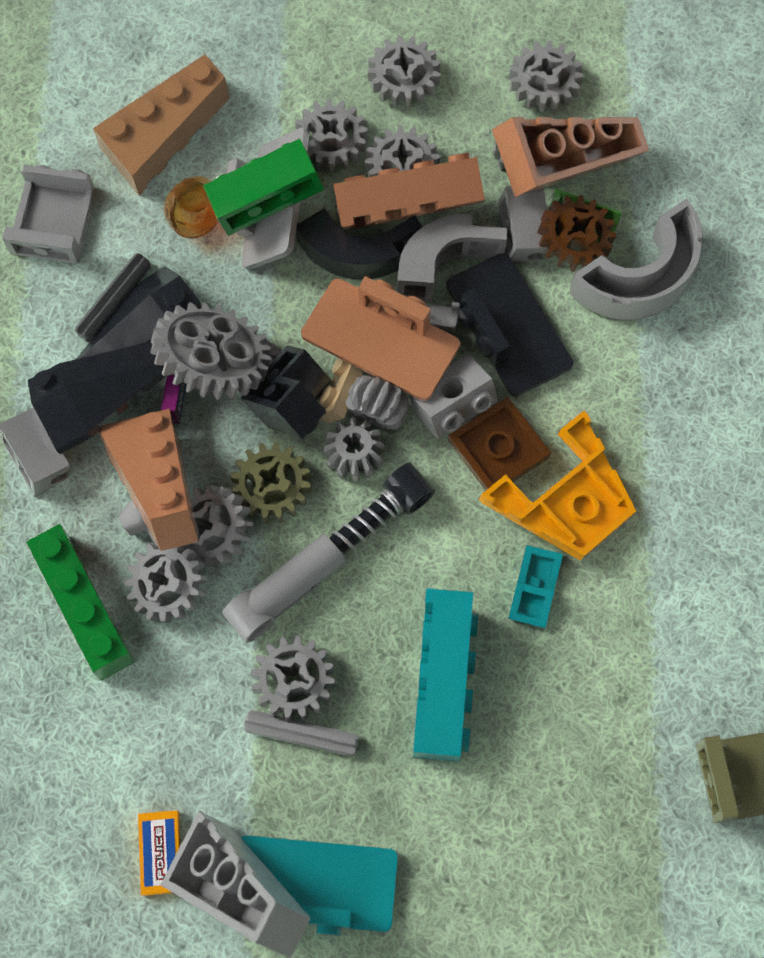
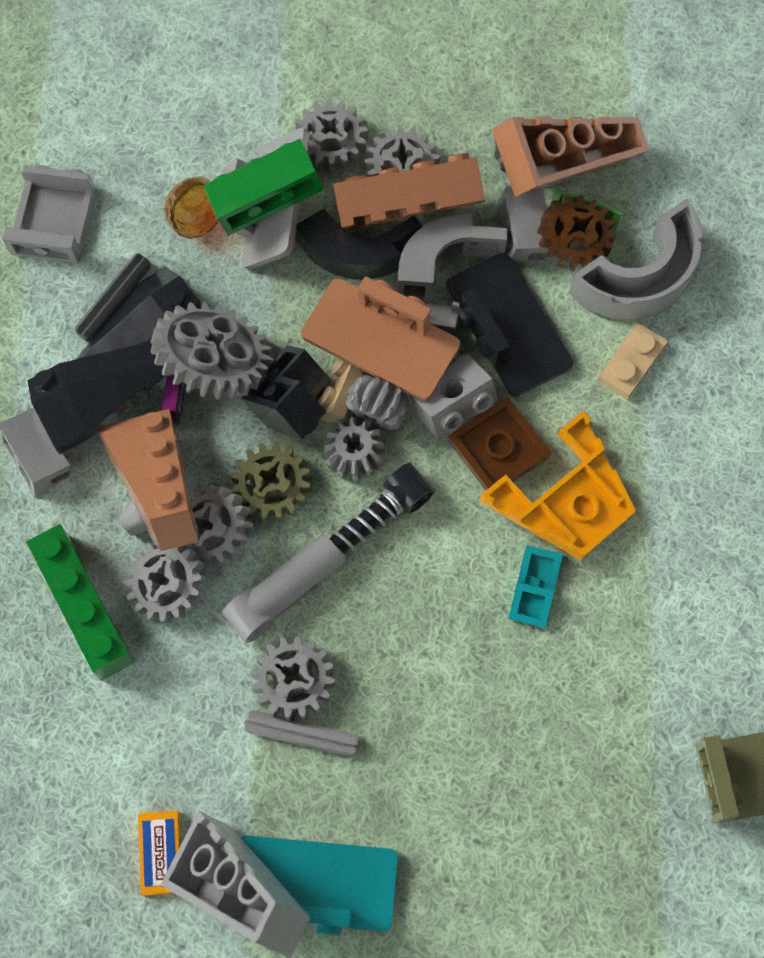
(162, 121): medium nougat wedge -> none
(389, 78): light grey gear -> none
(444, 675): teal wedge -> none
(541, 80): light grey gear -> none
(632, 361): none -> tan plate

